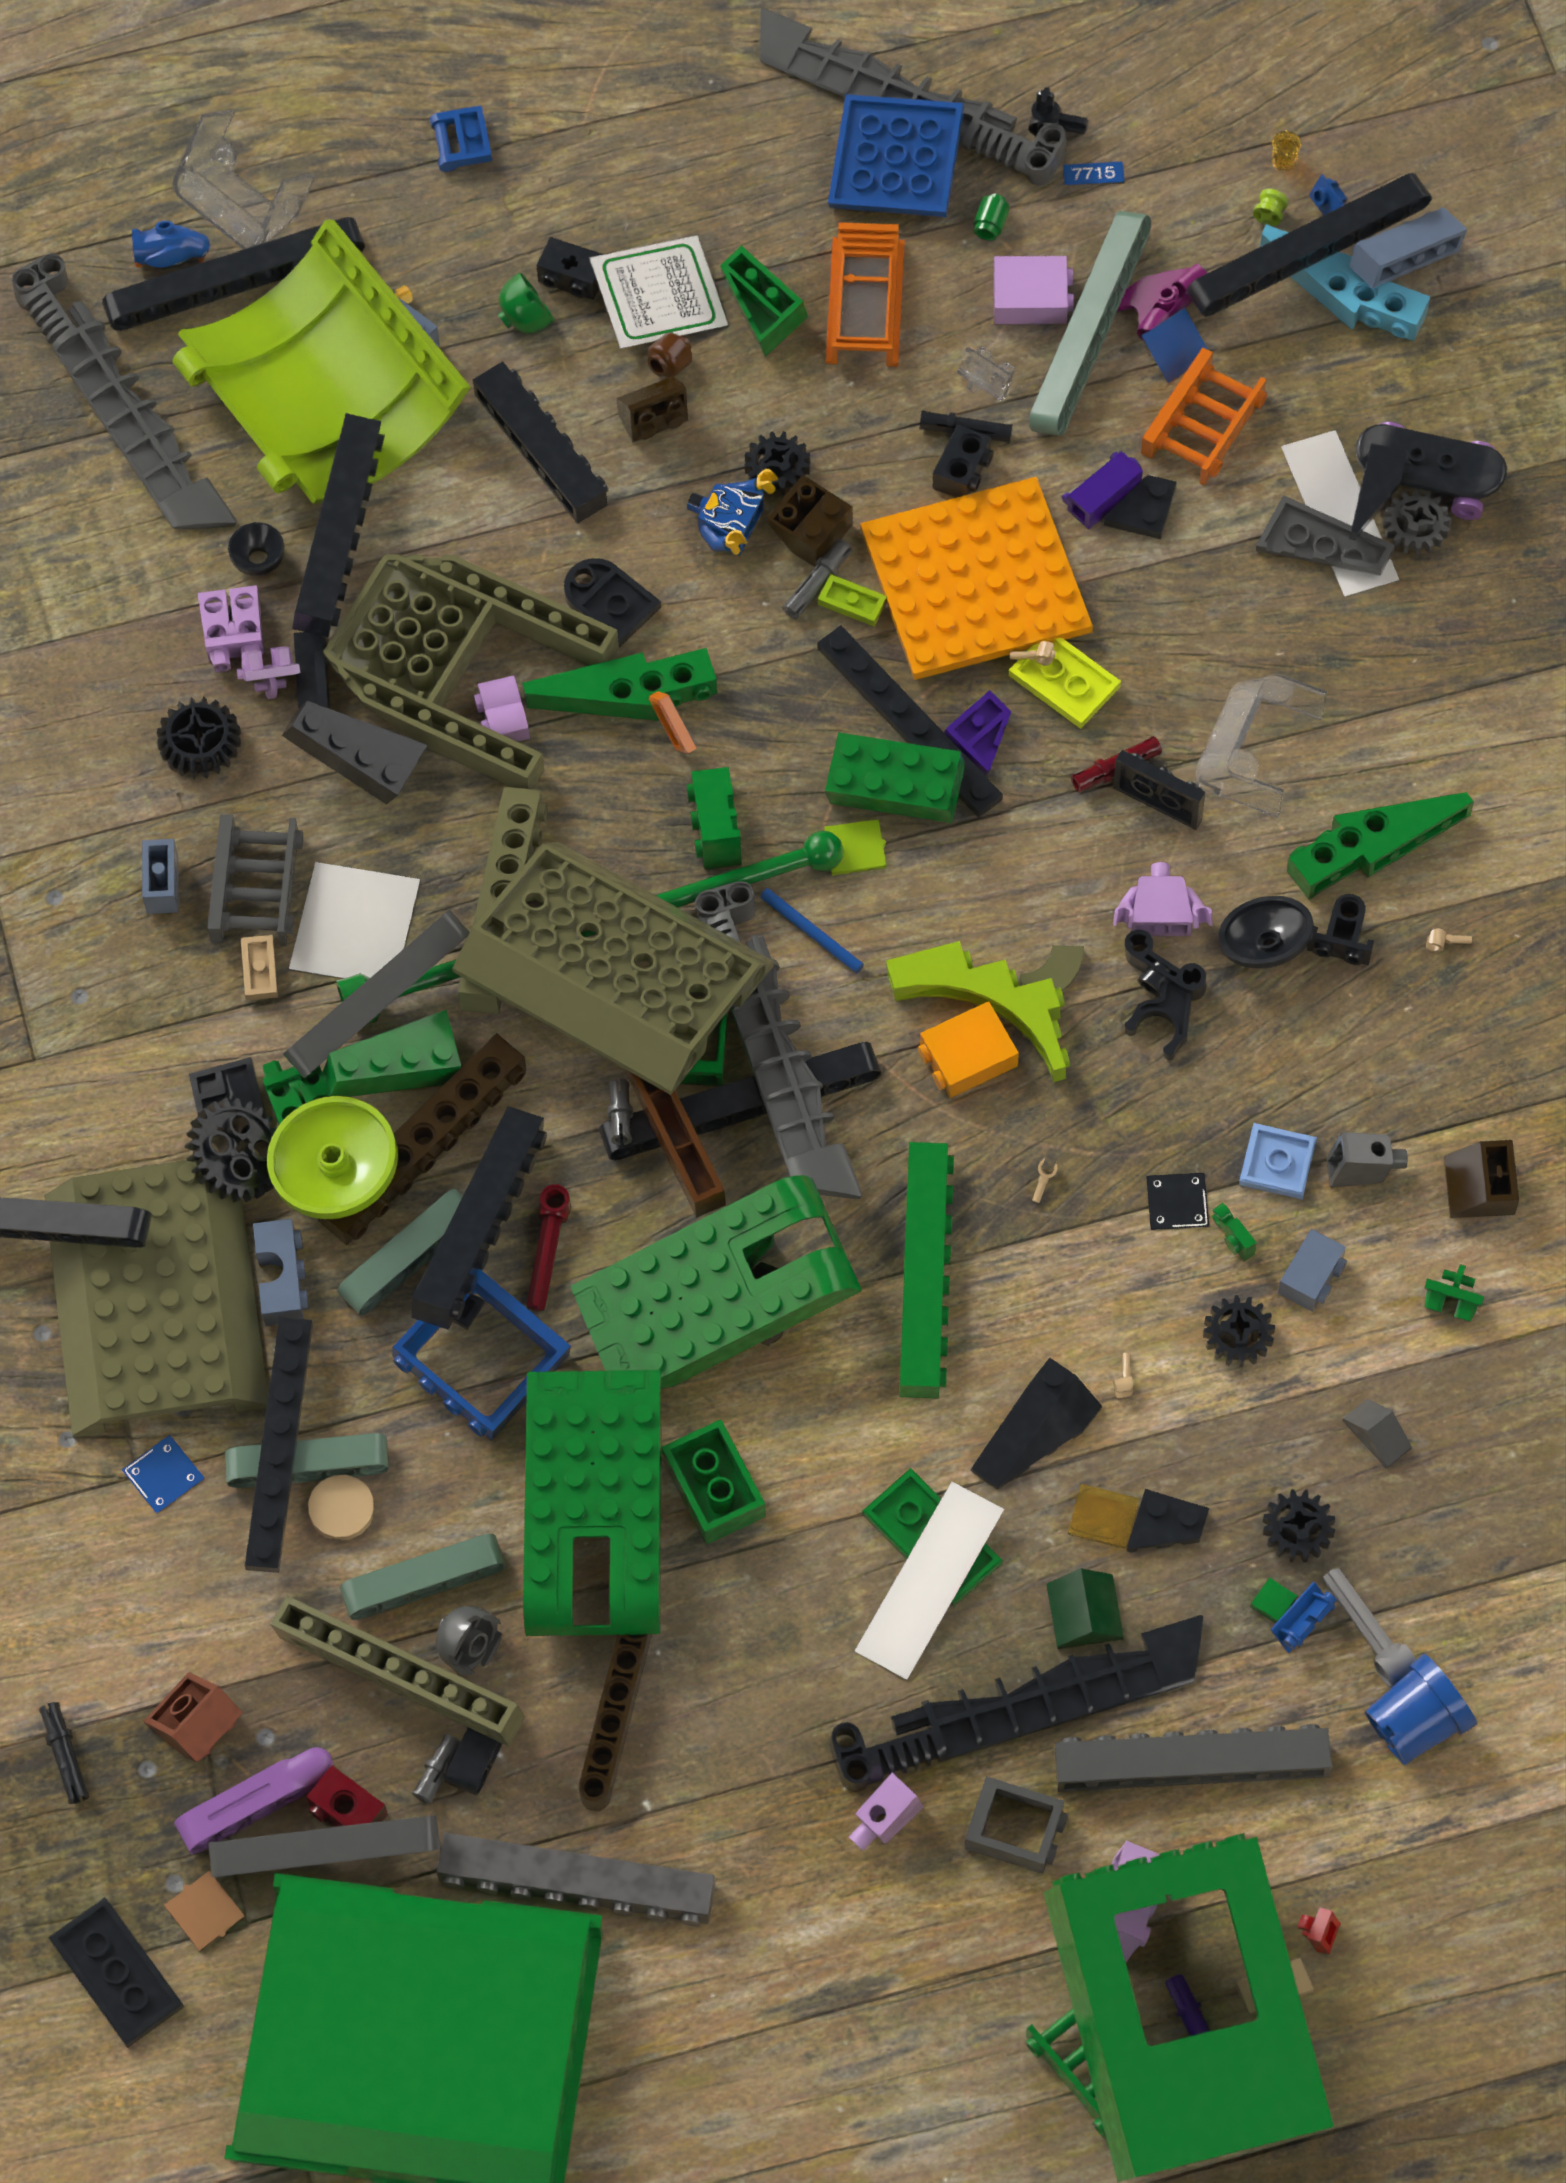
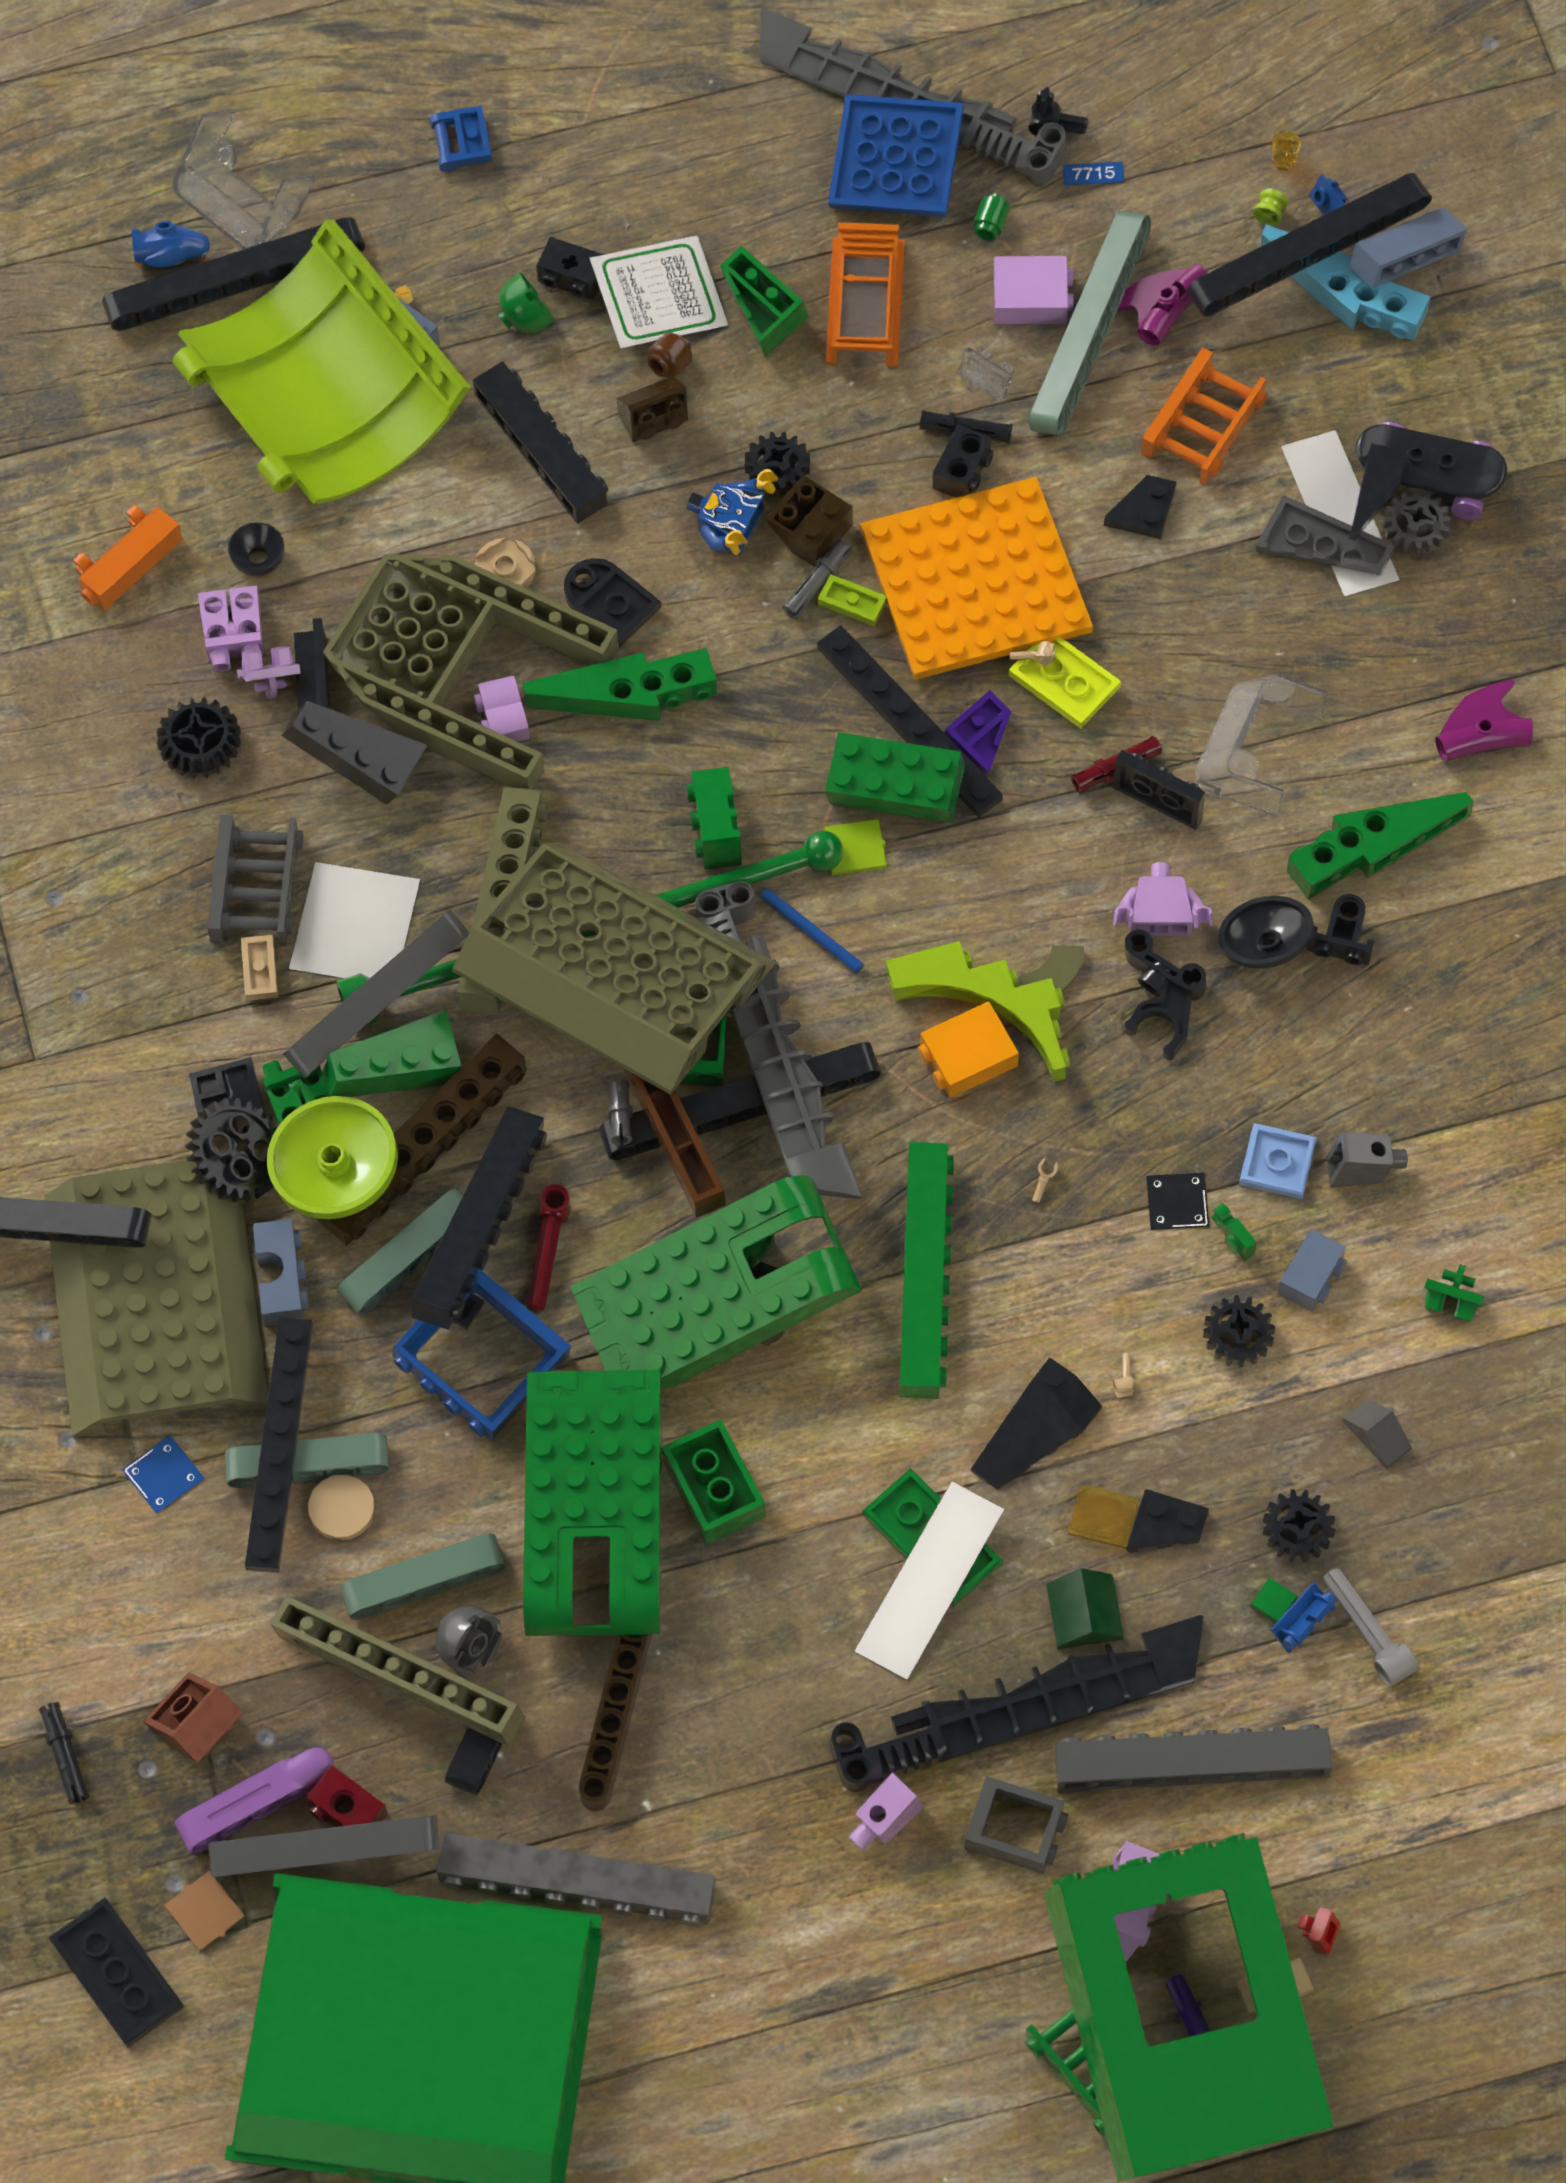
(129, 558): none -> orange brick
(132, 423): dark grey piece -> none
(160, 876): sand blue brick -> none
(337, 525): black brick -> none
(436, 1769): dark grey pin -> none
(509, 560): none -> tan tile
(672, 722): orange tile -> none
(1103, 489): dark purple brick -> none
(1174, 344): blue sticker -> none
(1420, 1711): blue piece -> none
(1438, 938): tan hand -> none
(1482, 1180): dark brown slope -> none
(1483, 724): none -> magenta pin

